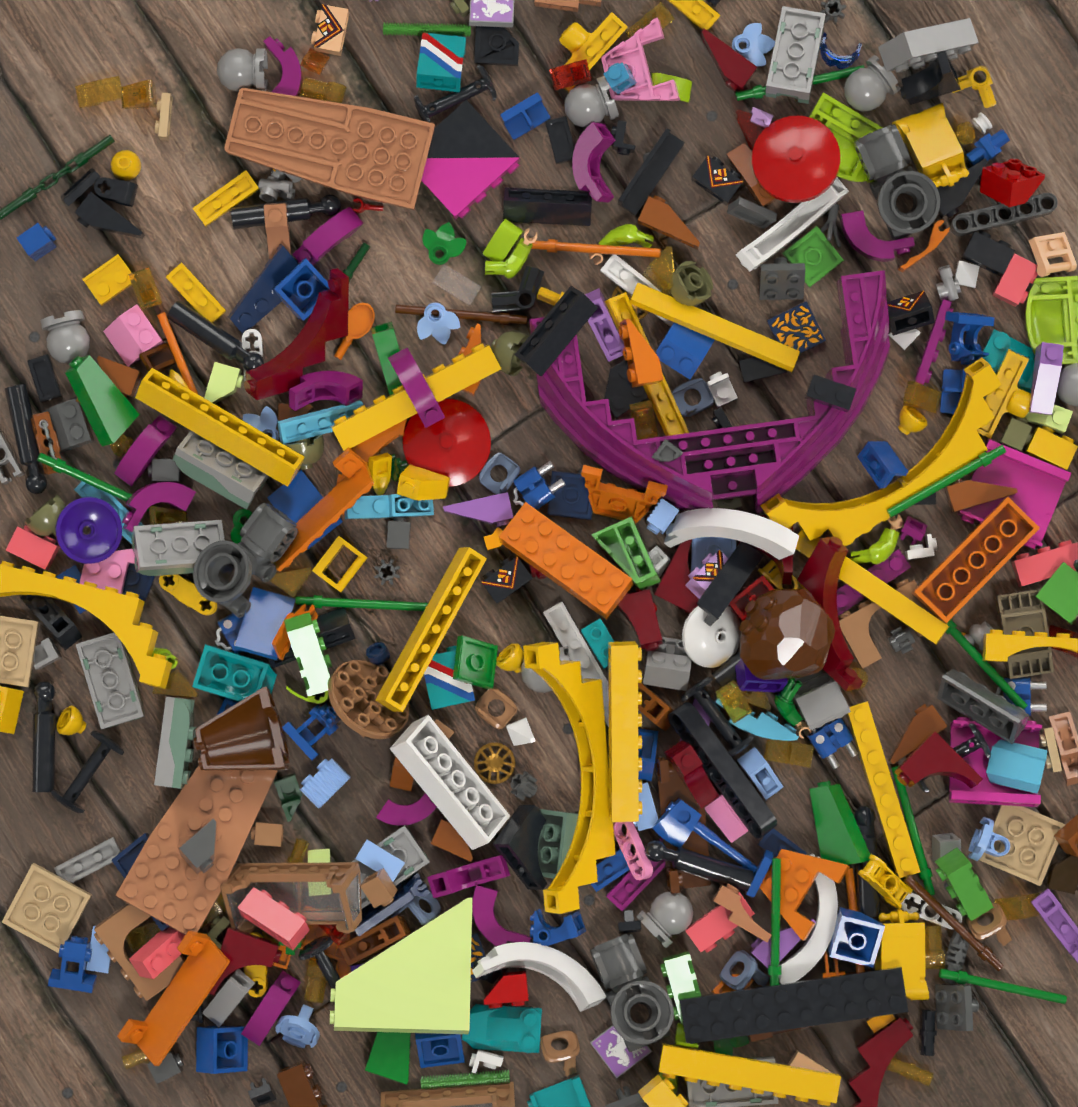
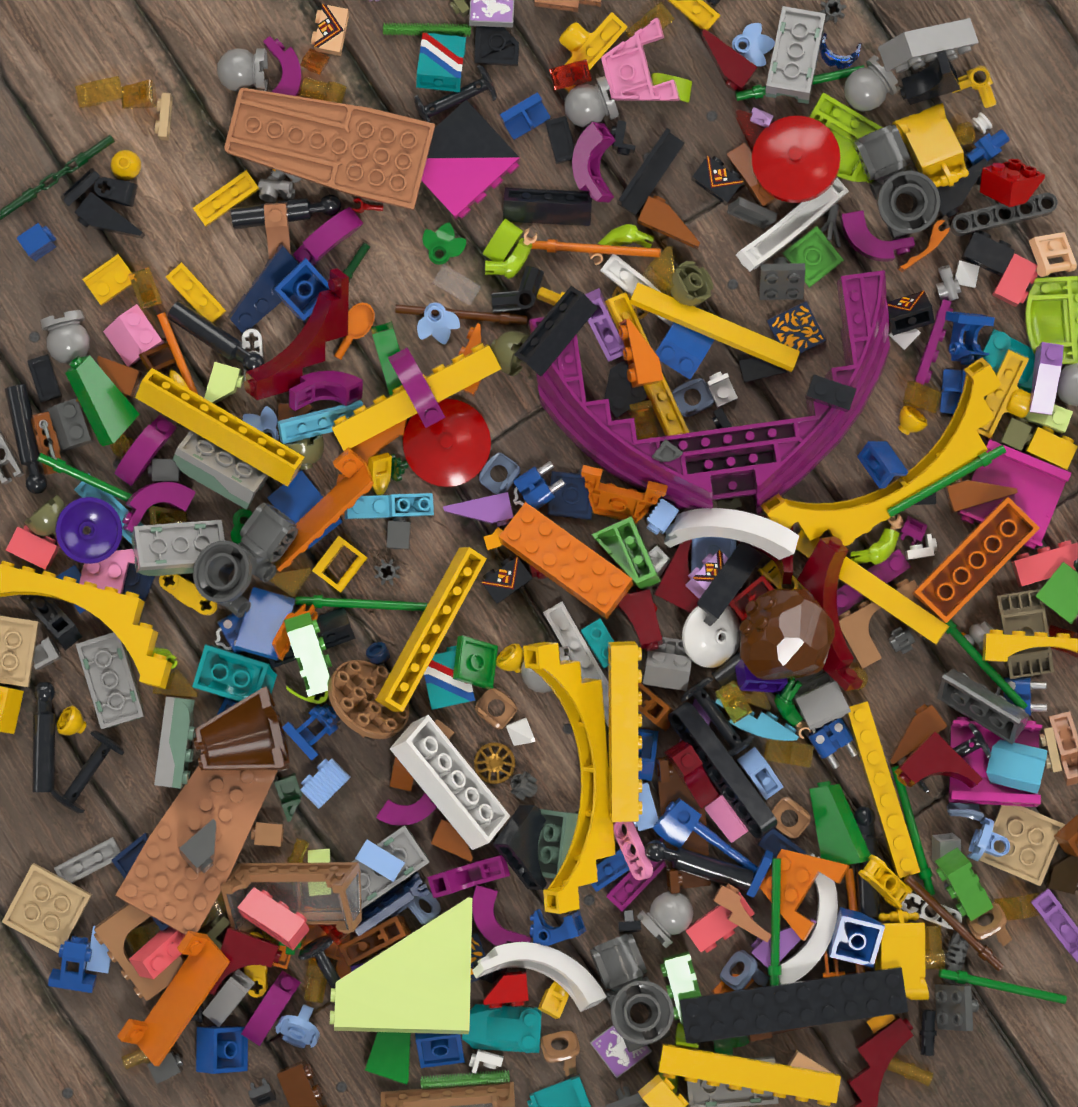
(379, 888): medium nougat brick -> none
(422, 484): yellow slope -> none
(554, 1000): none -> yellow plate
(619, 74): dark azure brick -> none
(803, 817): none -> medium nougat piece
(970, 810): none -> sand blue piece

